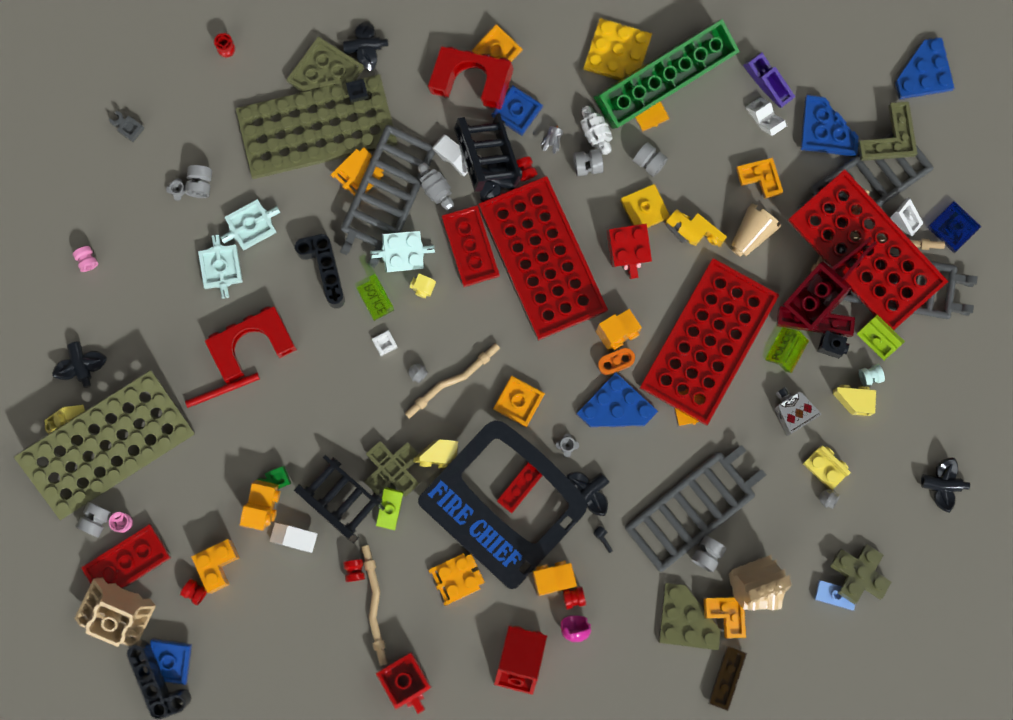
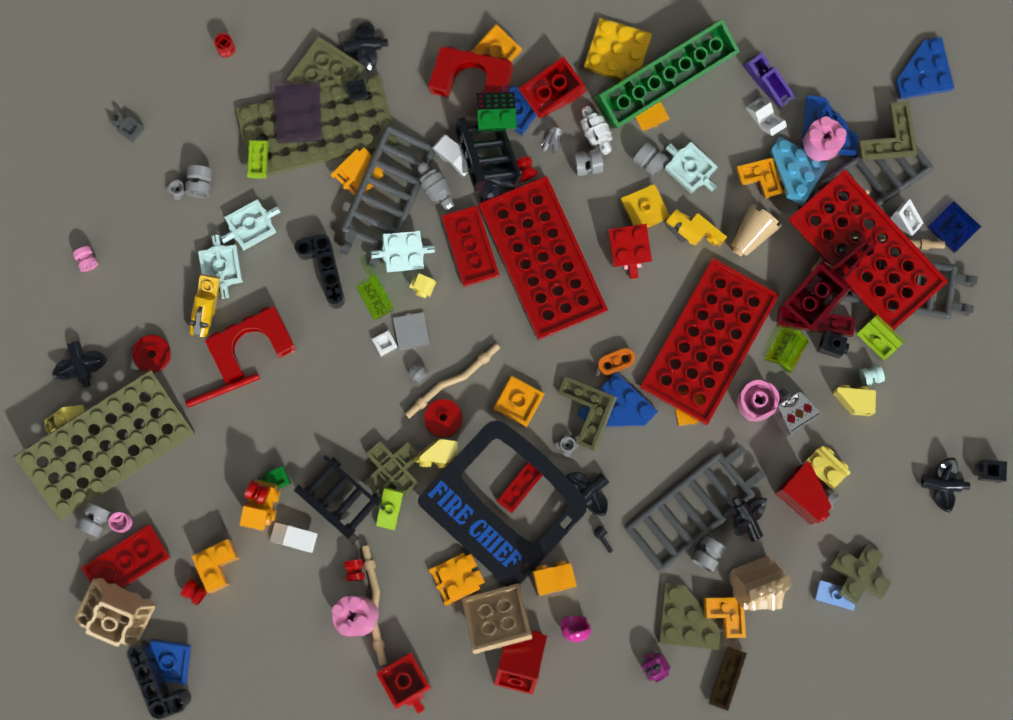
(143, 348): none -> red plate
(204, 305): none -> yellow plate
(257, 159): none -> lime plate
(261, 492): none -> red wheel
(298, 113): none -> clear purple piece
(344, 613): none -> bright pink brick
(411, 331): none -> light grey piece
(450, 425): none -> red plate
(496, 111): none -> green slope
(496, 618): none -> tan plate
(553, 88): none -> red slope
(574, 598): red wheel -> none
(600, 411): none -> olive plate
(618, 329): light orange brick -> none
(655, 666): none -> magenta head
(691, 167): none -> light aqua plate
(747, 517): none -> black plant
(758, 390): none -> bright pink brick
(796, 170): none -> medium azure plate
(805, 494): none -> red slope
(824, 139): none -> bright pink brick
(997, 469): none -> black brick

